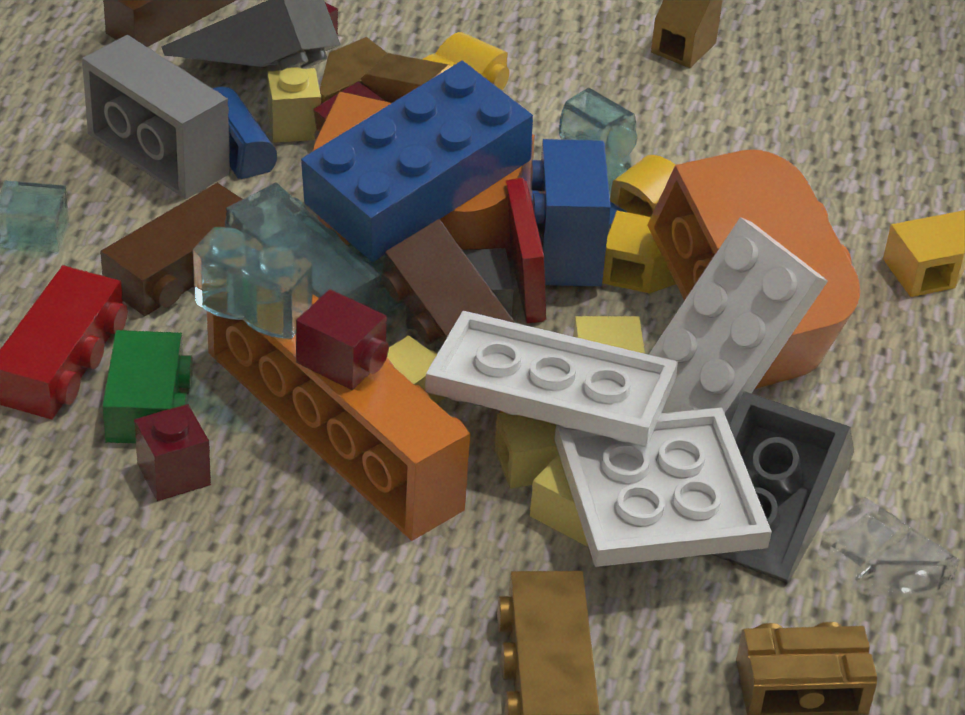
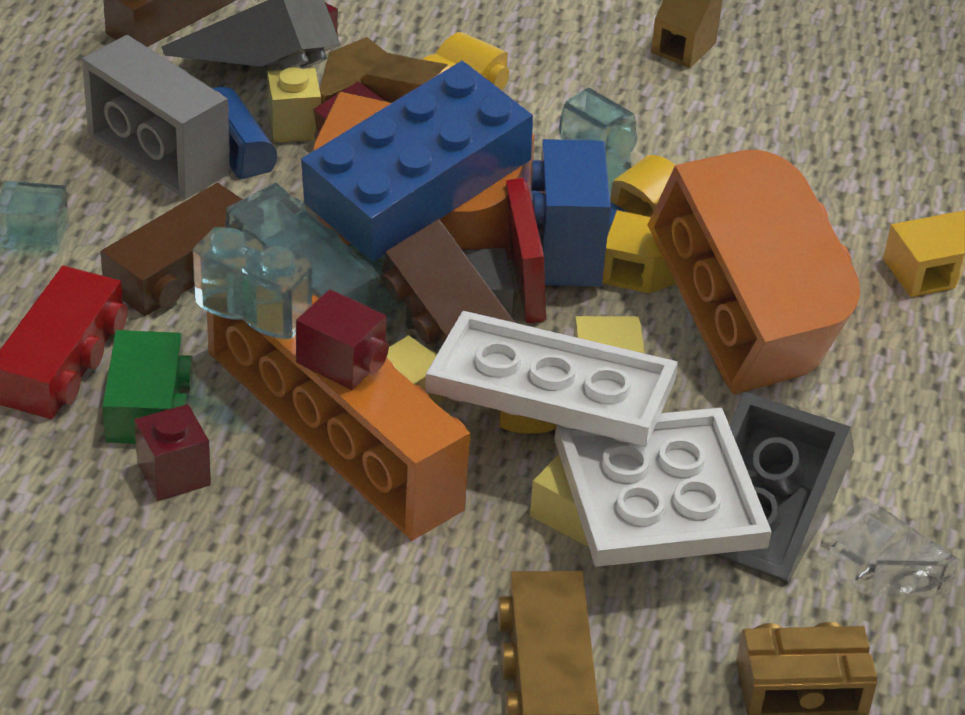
(524, 447): light yellow brick -> none
(736, 320): white plate -> none

